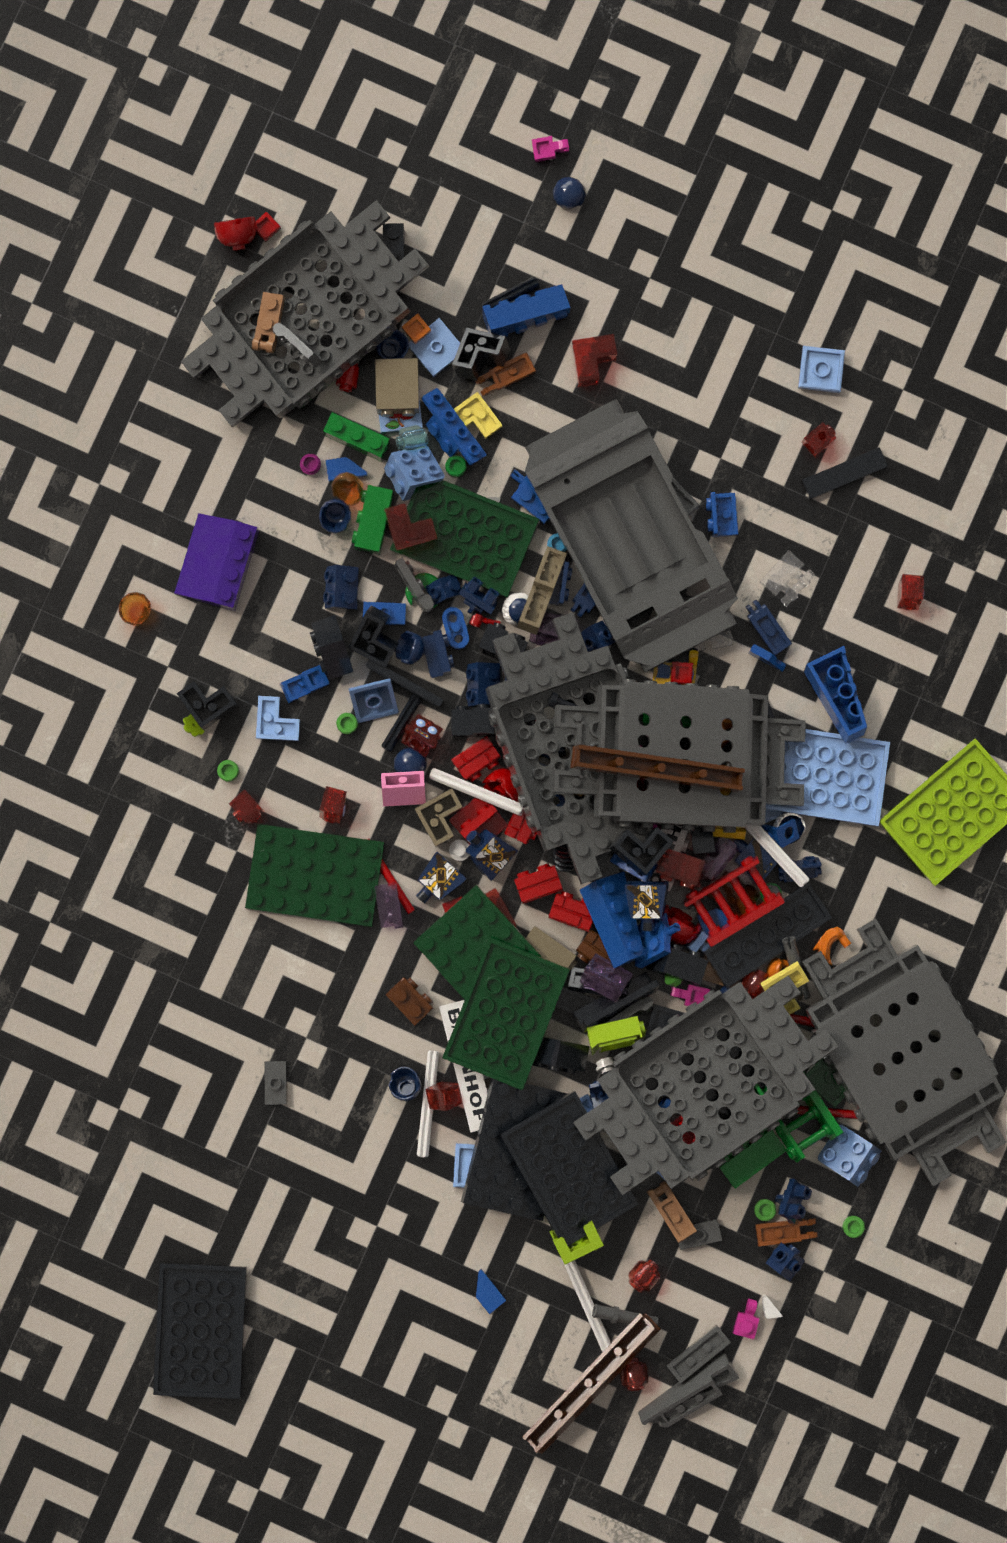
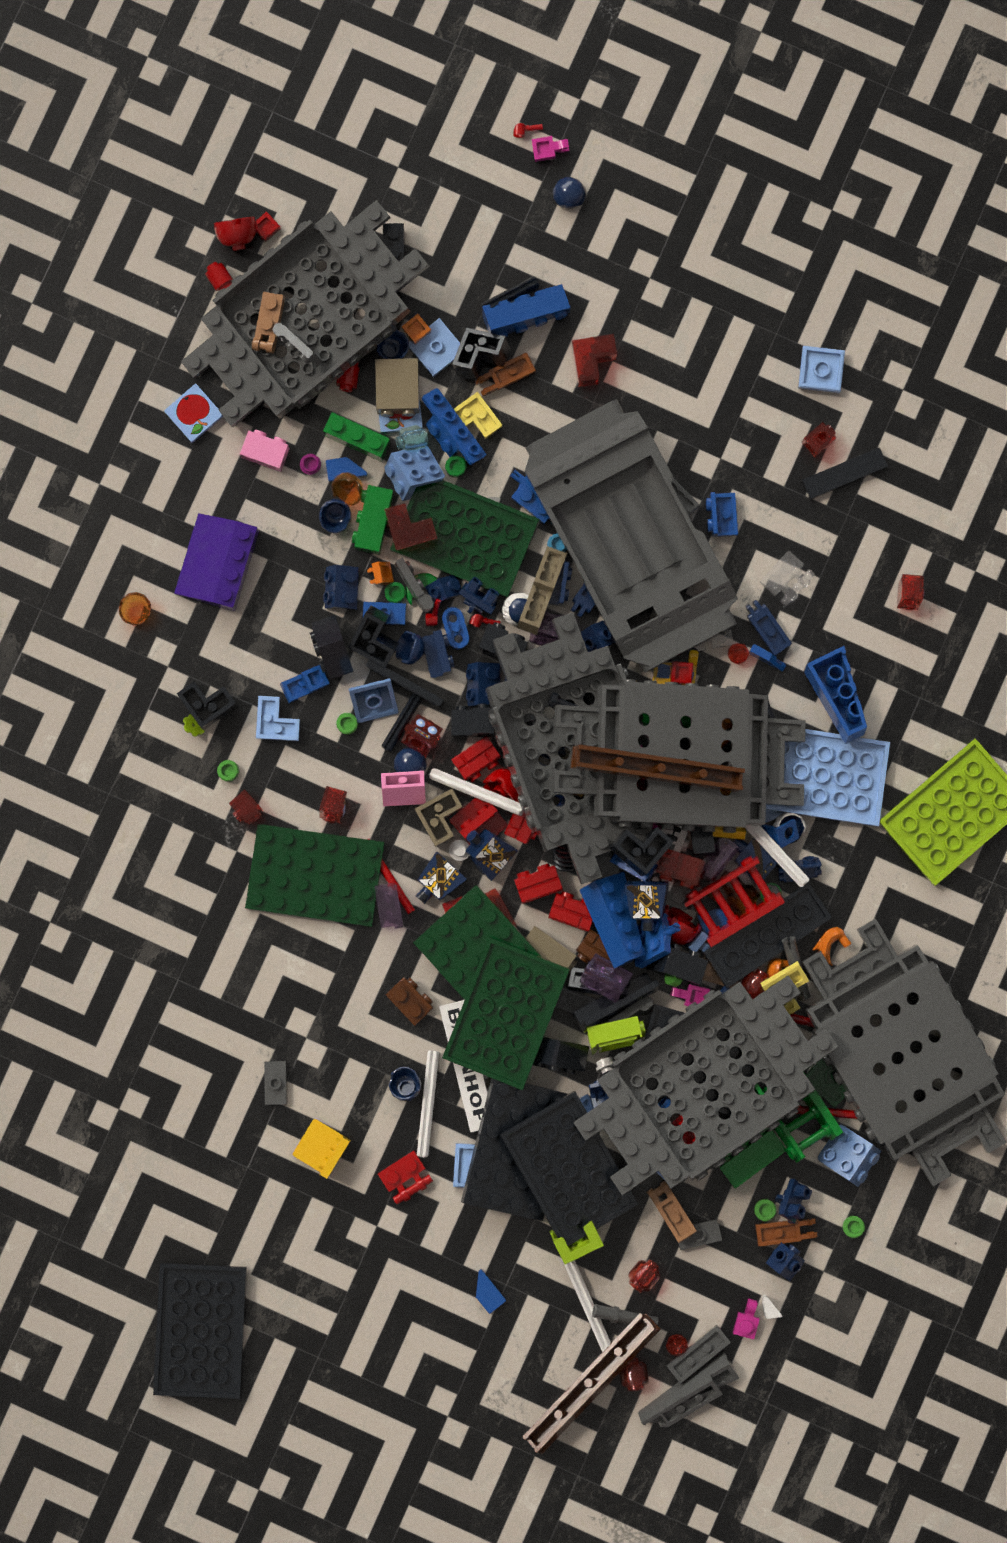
(193, 413): none -> tile
(218, 276): none -> red brick
(265, 450): none -> bright pink brick
(321, 1147): none -> yellow bracket
(382, 573): none -> orange tile
(395, 592): none -> green tile
(400, 1172): none -> red plate
(431, 618): none -> red hand
(443, 1096): clear red brick -> none
(520, 128): none -> red hand
(677, 1345): none -> clear red plate
(738, 653): none -> clear red plate

